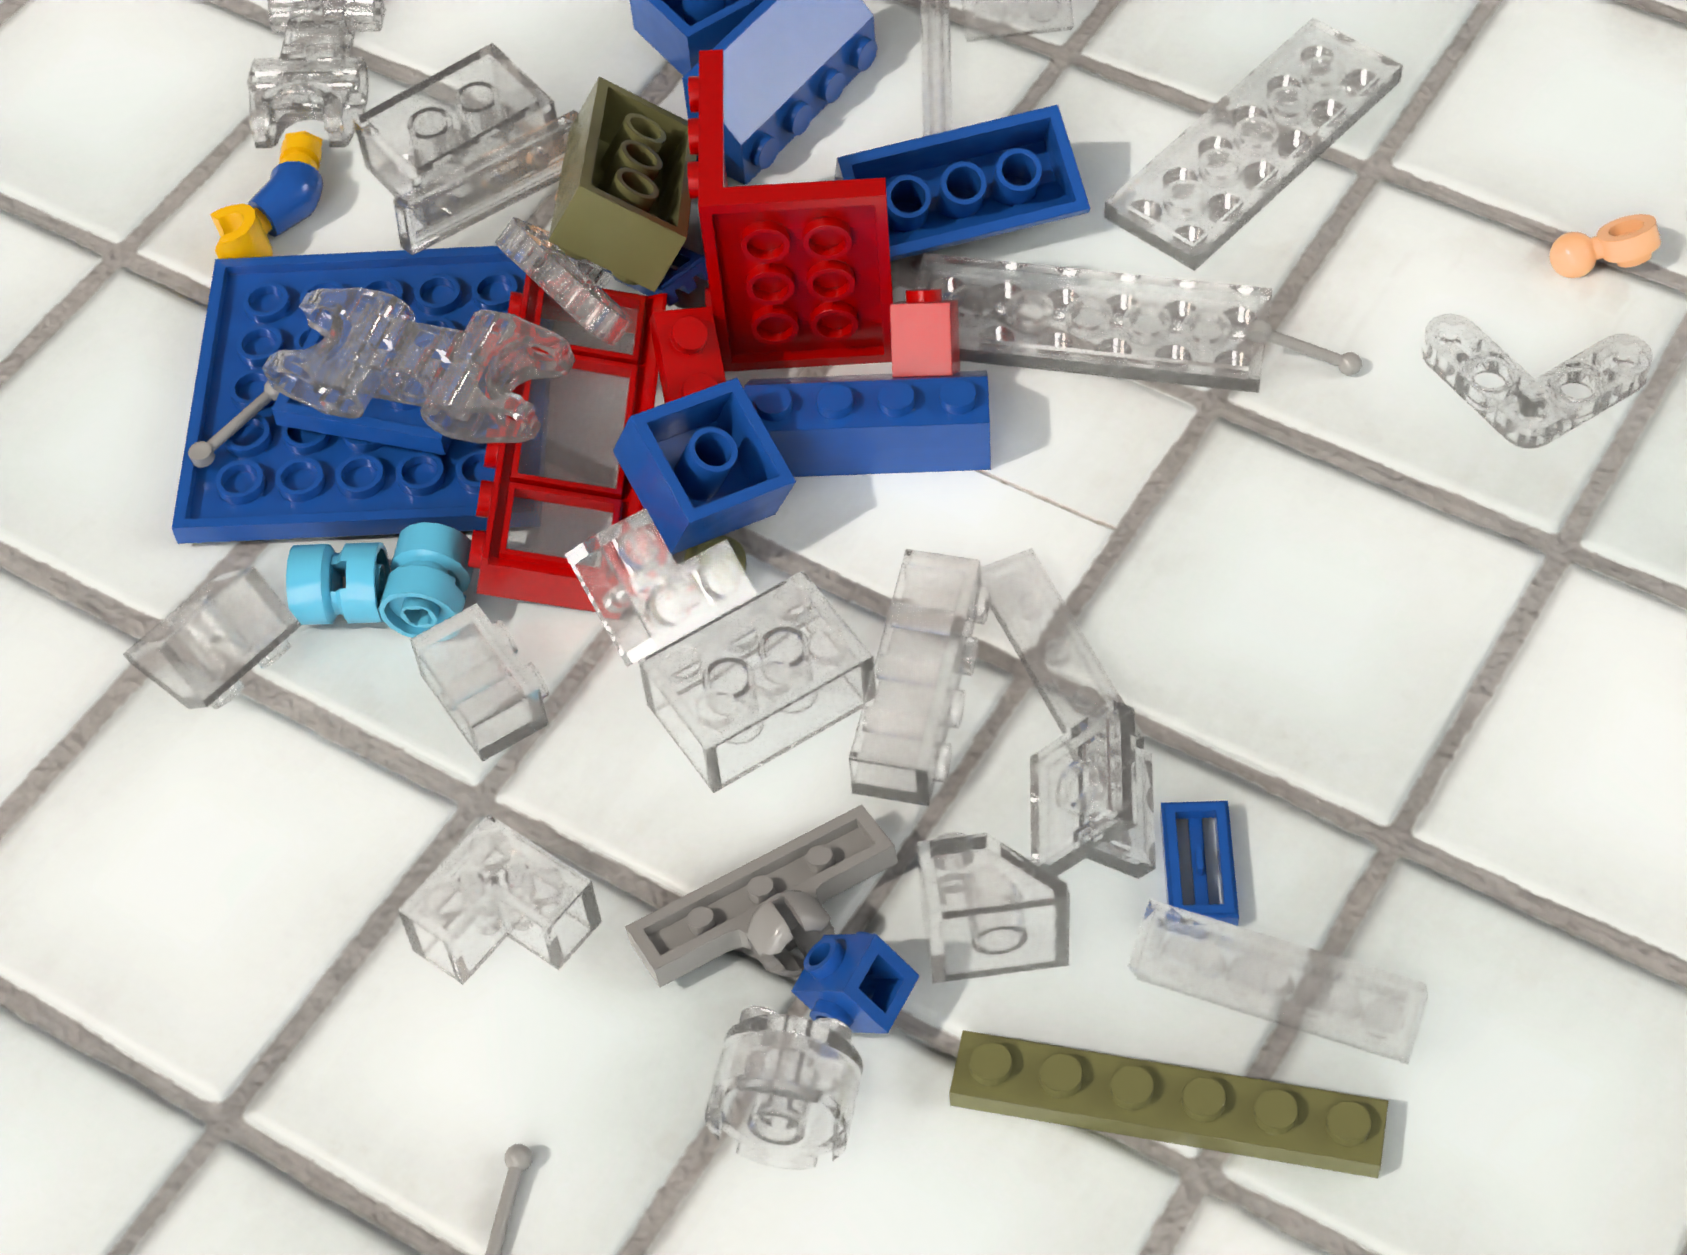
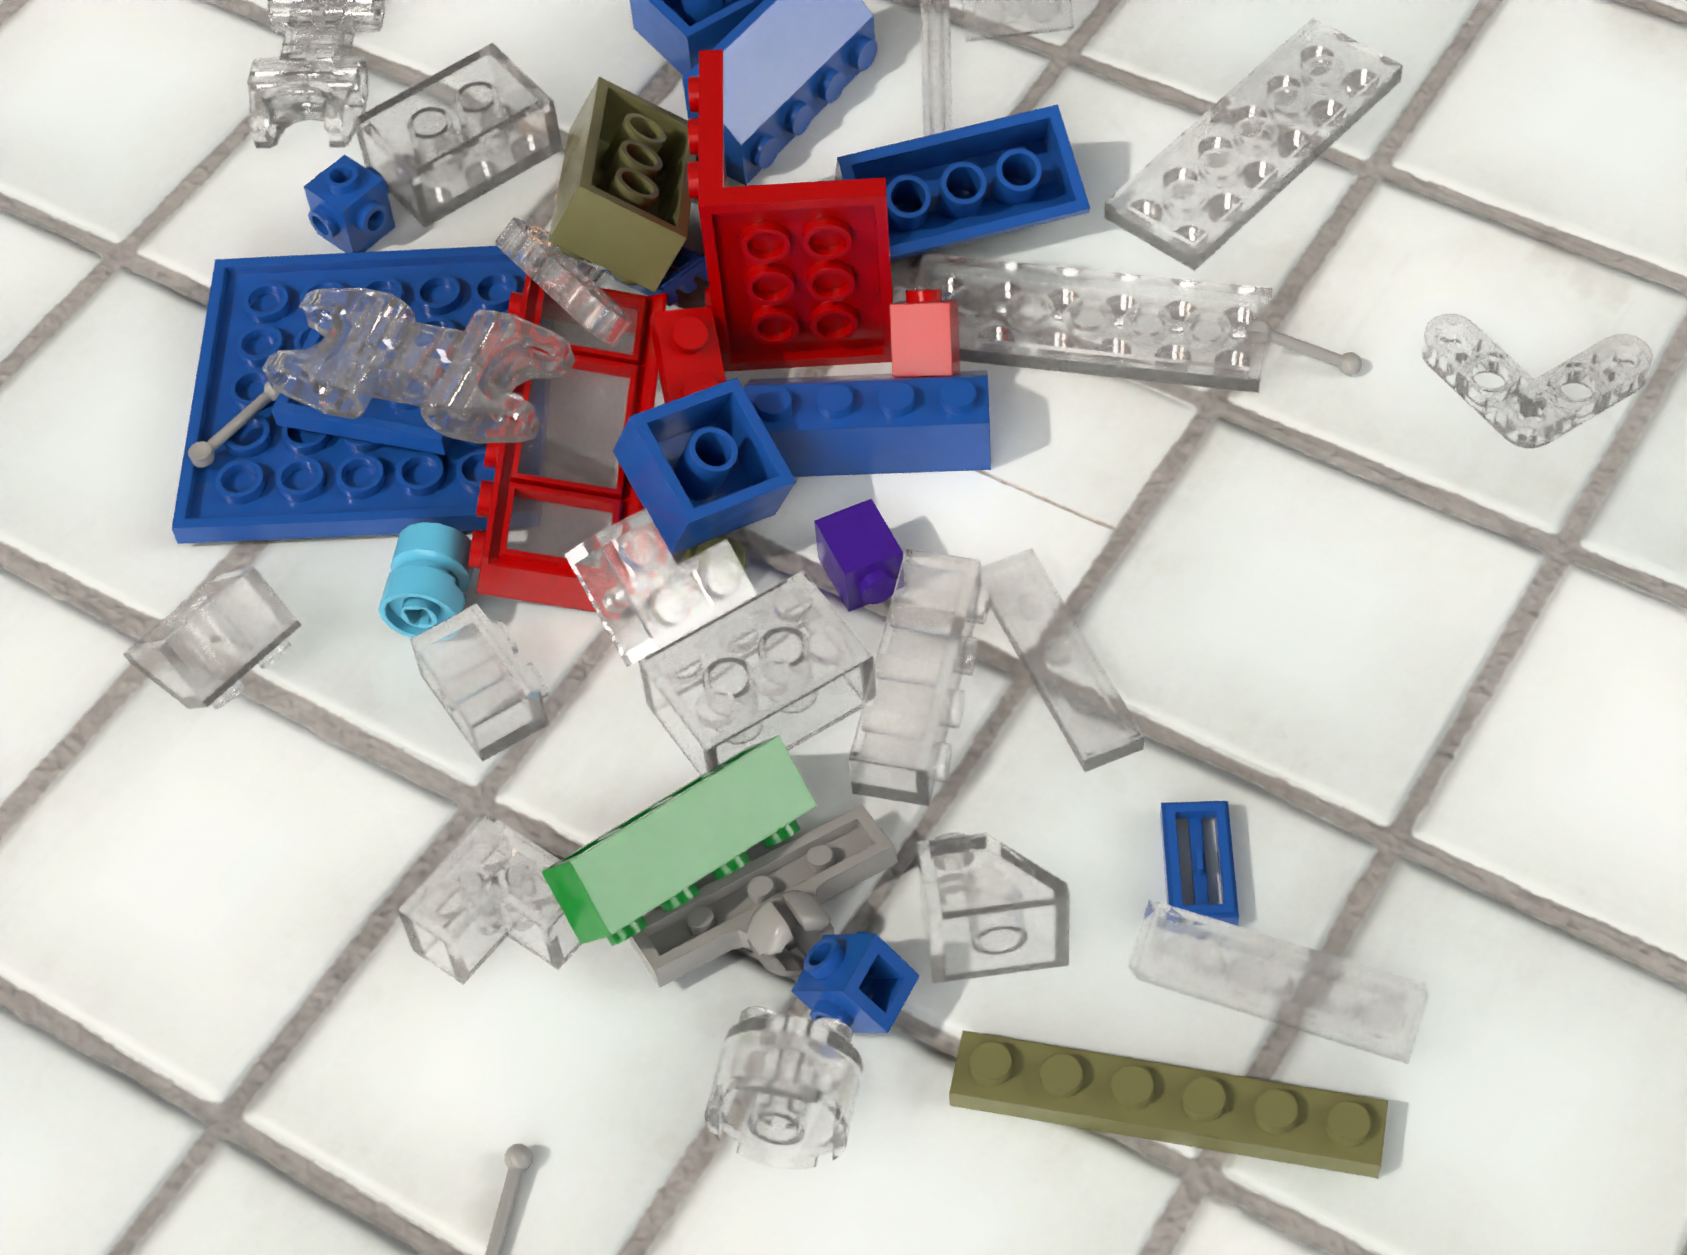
(278, 205): piece -> none
(317, 588): medium azure wheel -> none
(350, 205): none -> blue brick
(482, 186): clear tile -> none
(679, 841): none -> brick
(859, 554): none -> dark purple brick
(1094, 797): clear bracket -> none
(1622, 241): light nougat plate -> none

